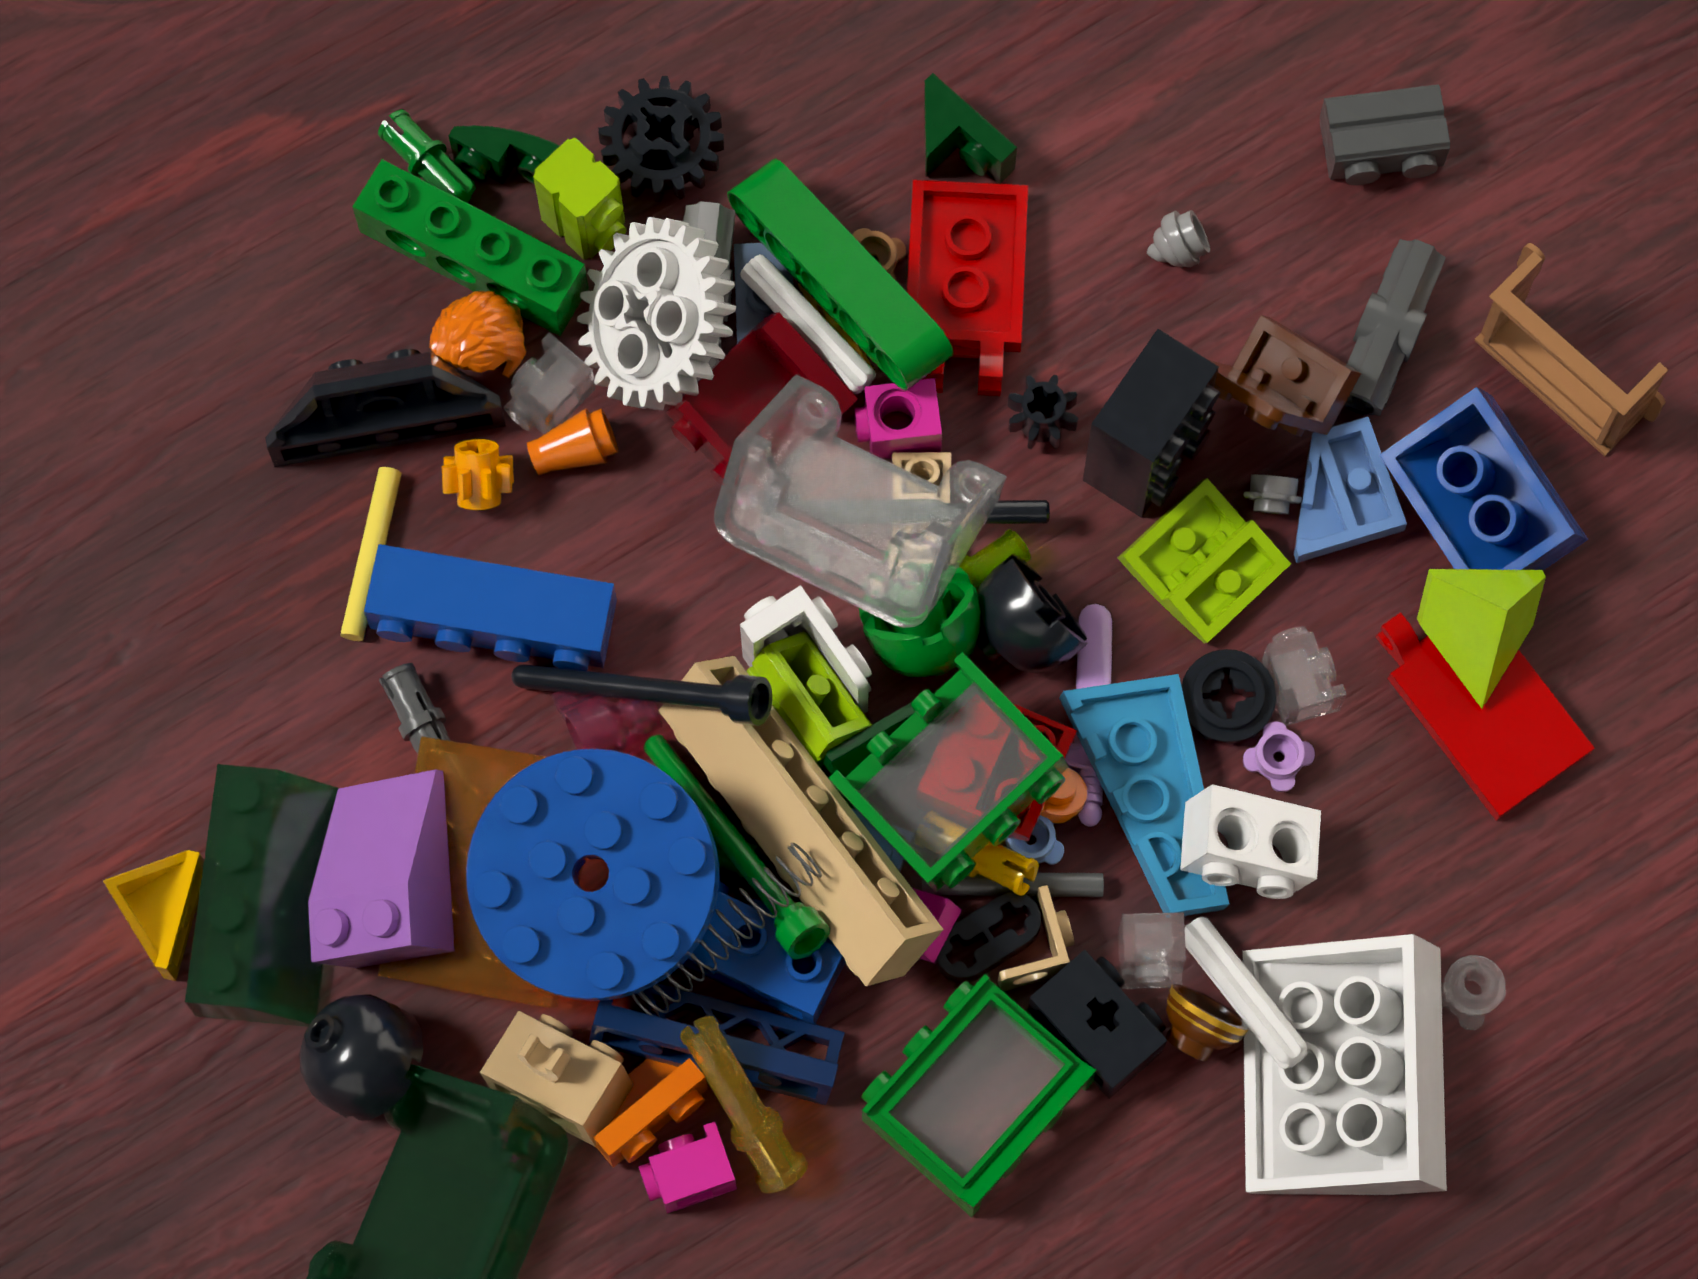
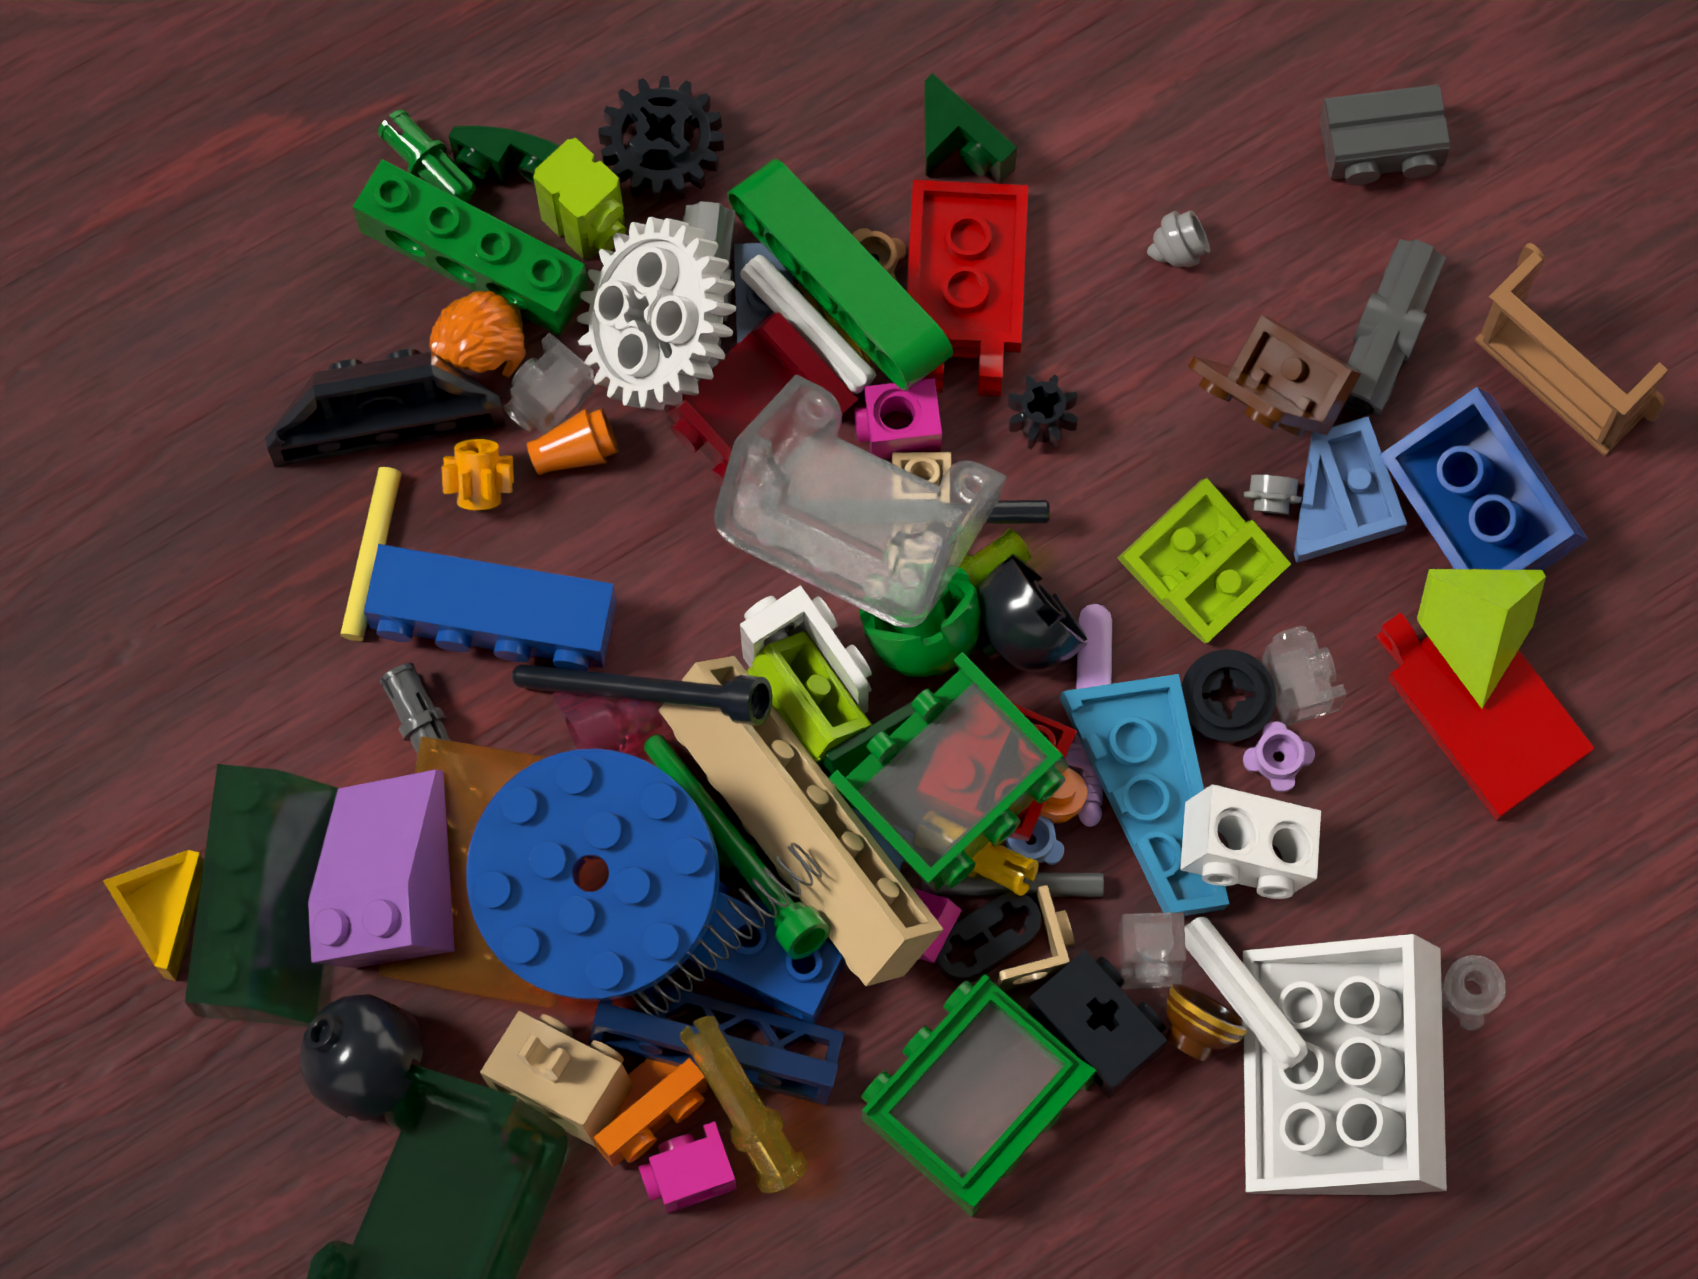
(1152, 424): black brick -> none

